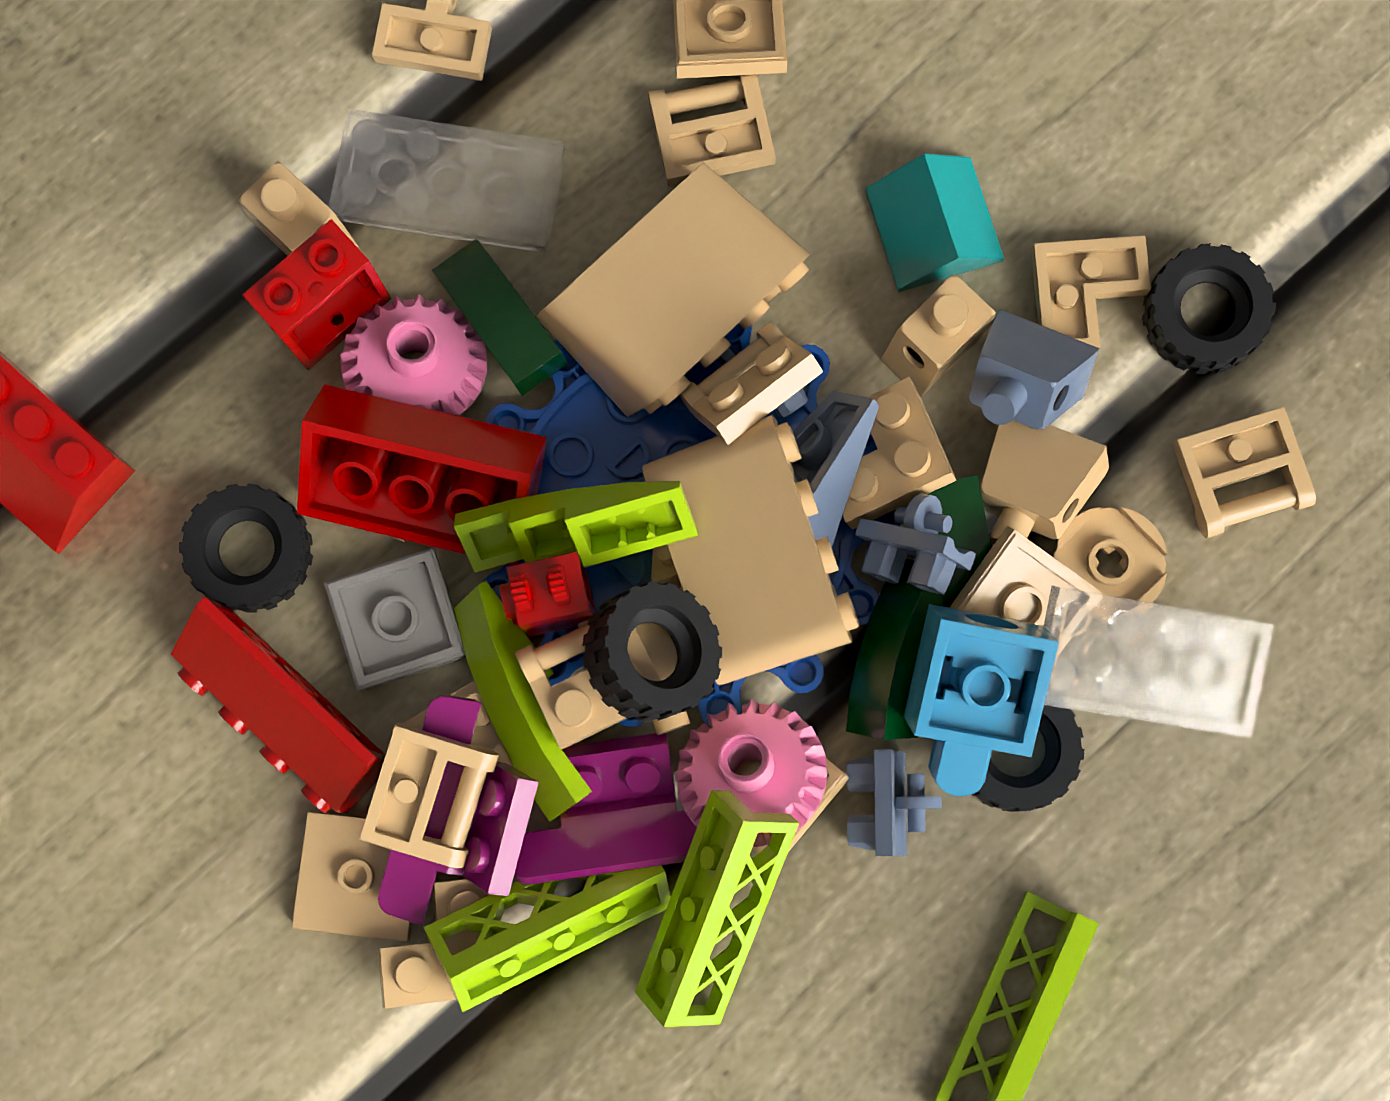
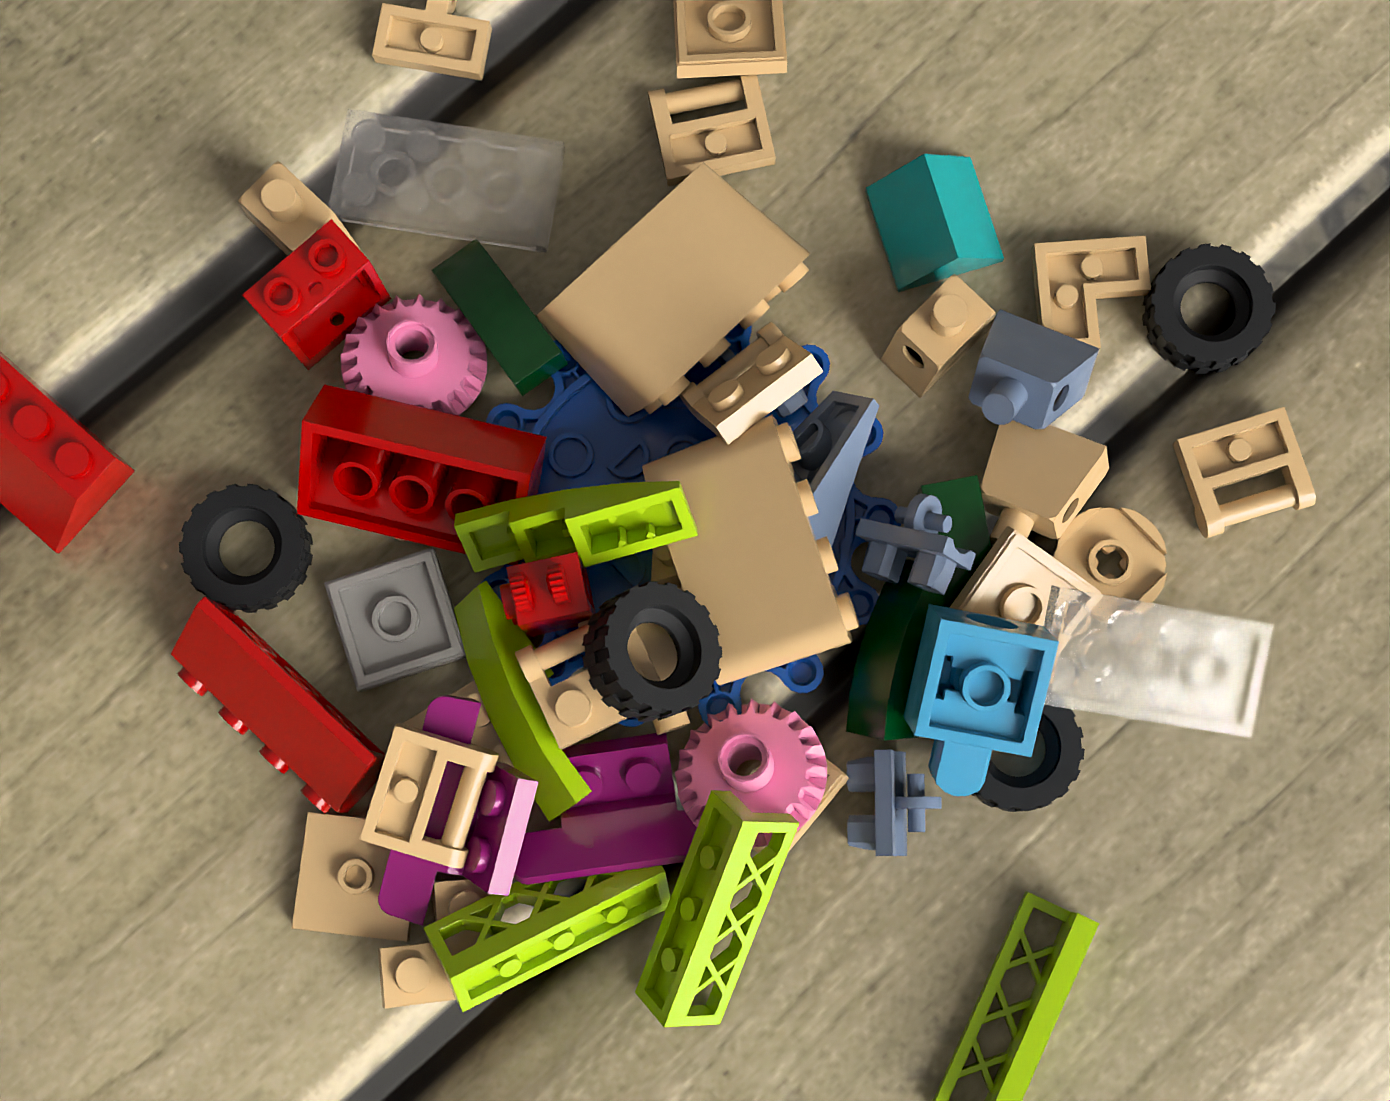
(906, 457): tan plate -> none

